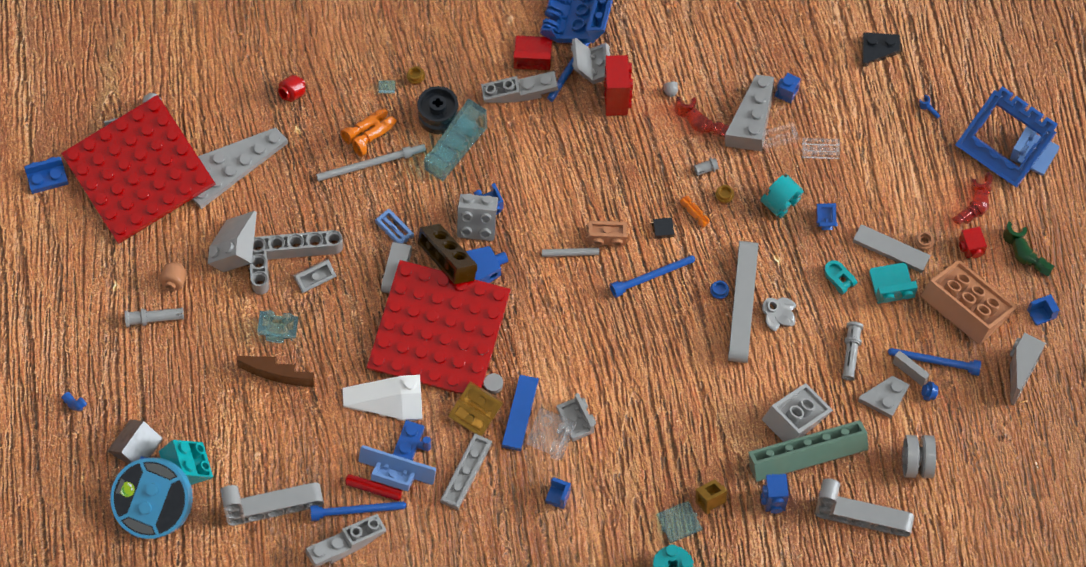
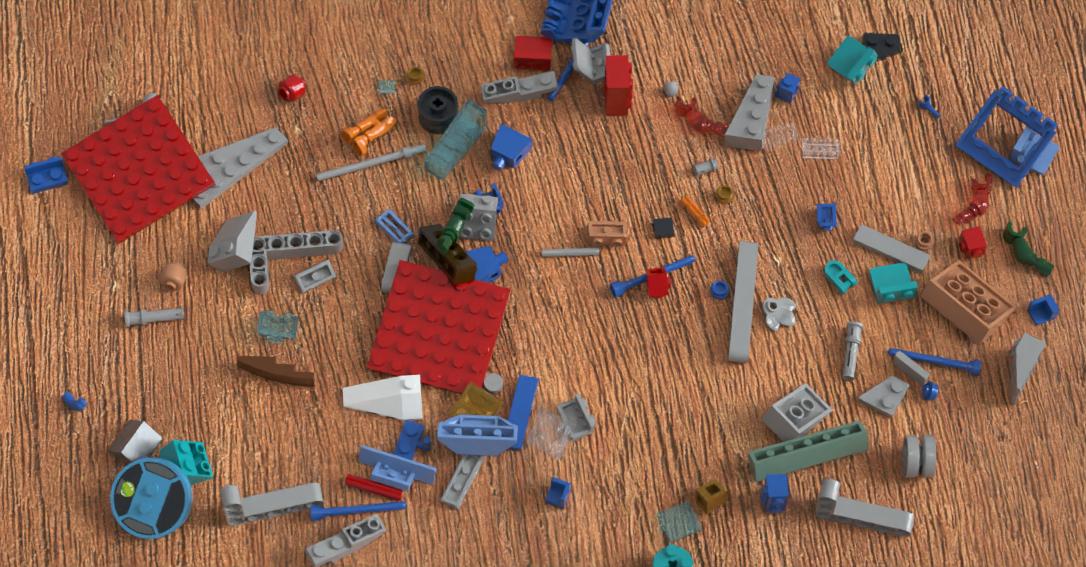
(455, 224): none -> dark green piece
(477, 434): none -> medium blue wedge
(509, 148): none -> blue torso
(657, 282): none -> red brick
(782, 195): teal brick -> none
(852, 60): none -> teal bracket

